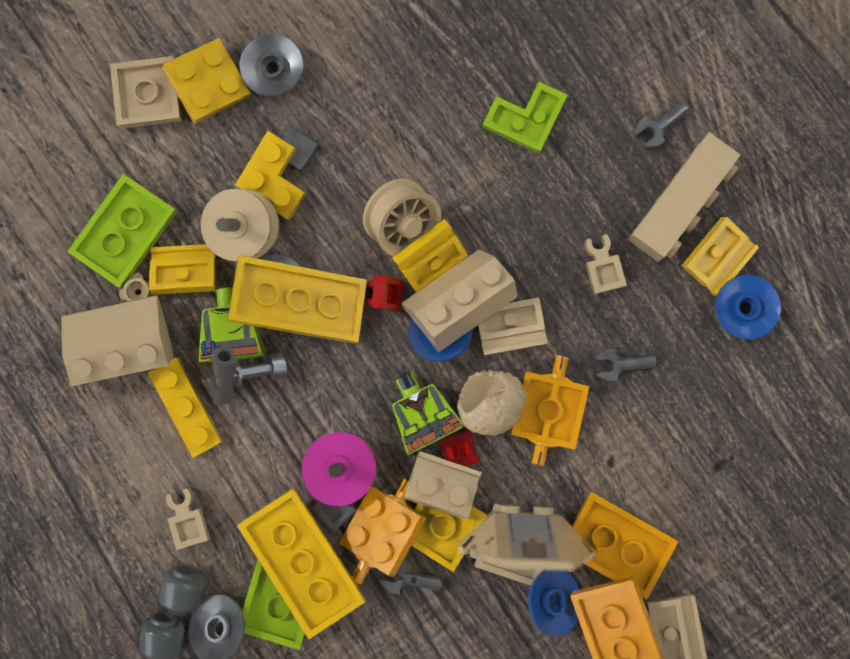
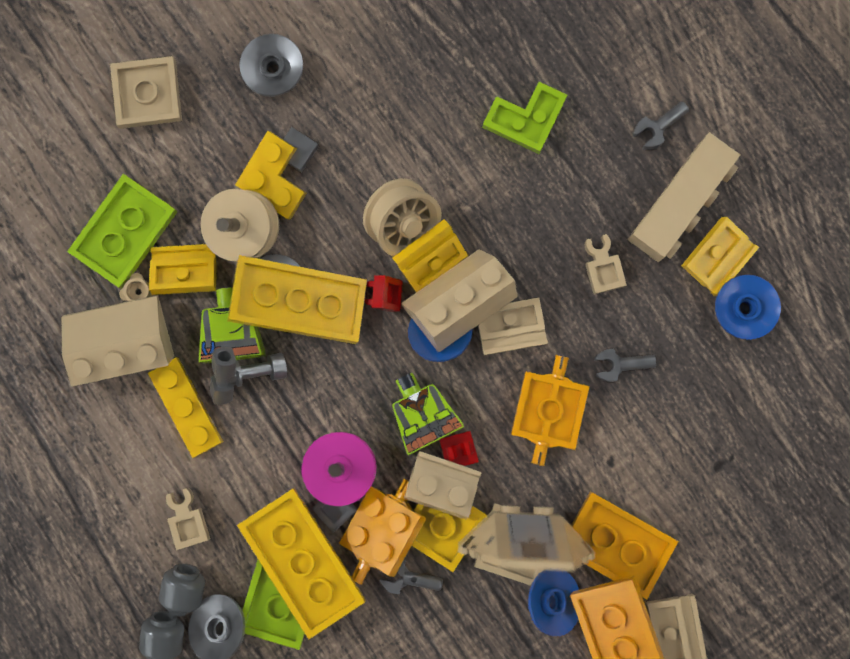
(206, 80): yellow plate -> none
(491, 402): tan hair -> none

